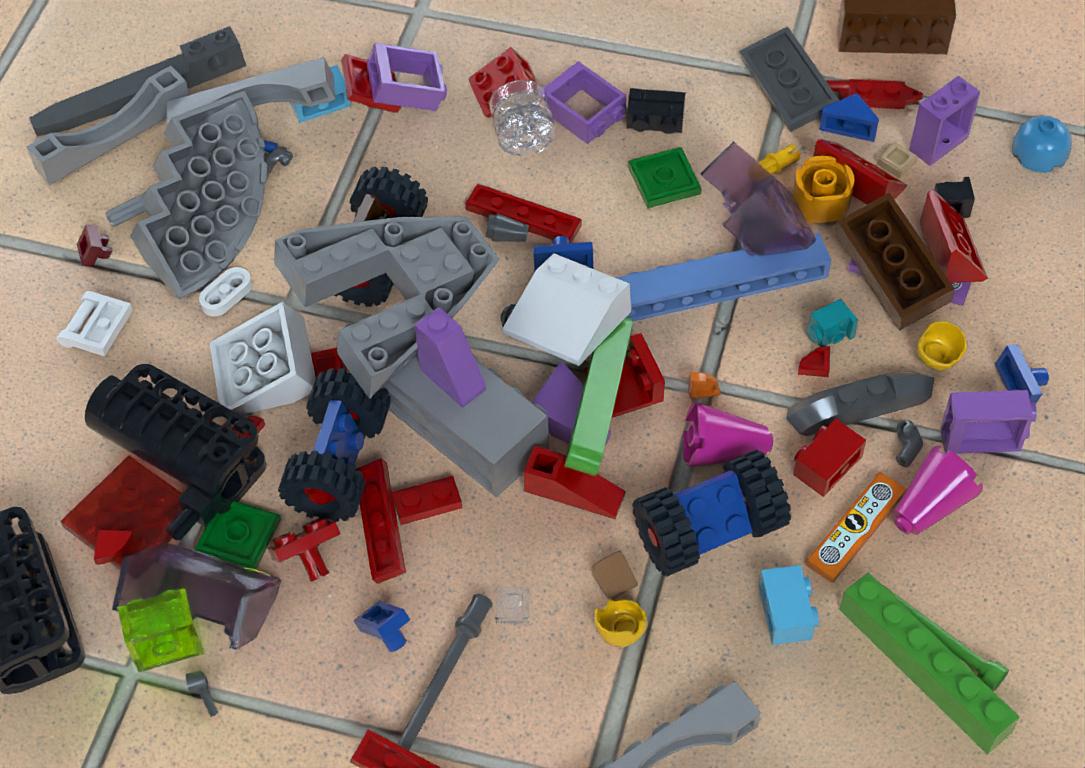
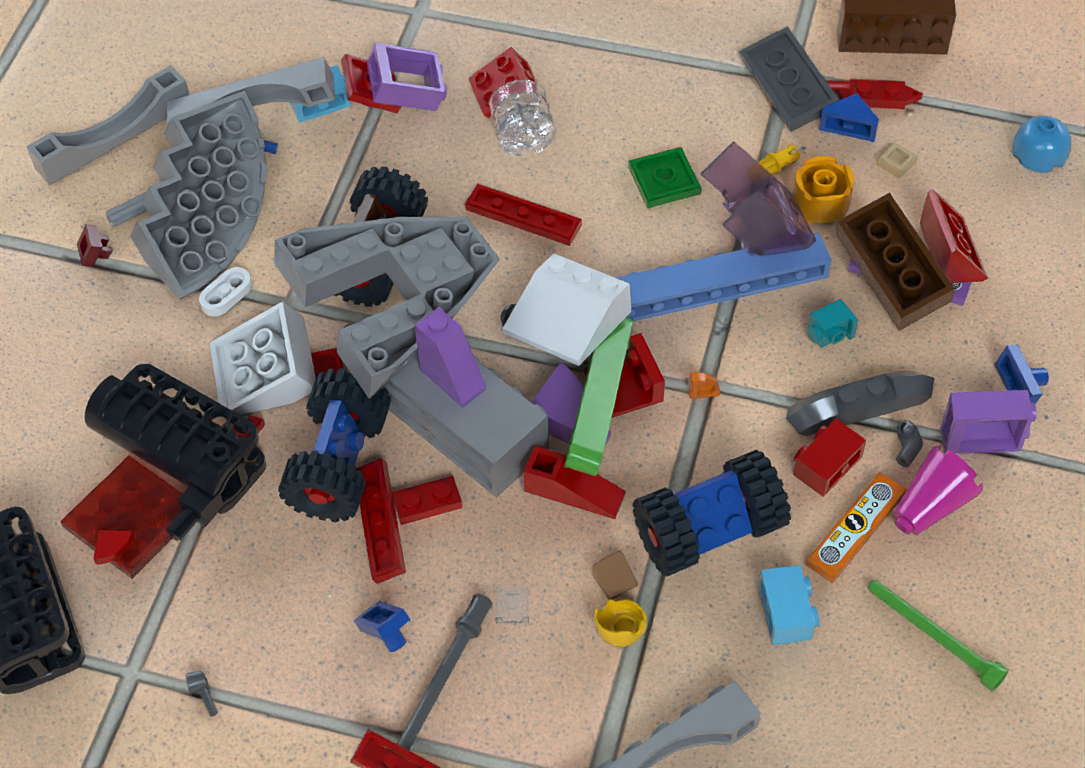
(102, 326): white plate -> none
(160, 630): clear neon green brick -> none
(198, 63): dark grey piece -> none
(216, 588): windscreen -> none
(239, 535): green tile -> none
(278, 155): dark grey arm -> none
(305, 546): red plate -> none
(506, 229): dark grey cone -> none
(577, 252): blue tile -> none
(582, 78): medium lavender window -> none
(655, 110): black brick -> none
(721, 436): dark pink cone -> none
(816, 363): red tile -> none
(869, 180): red slope -> none
(928, 663): bright green brick -> none
(941, 345): yellow hair -> none
(944, 117): medium lavender window -> none
(958, 195): black brick -> none

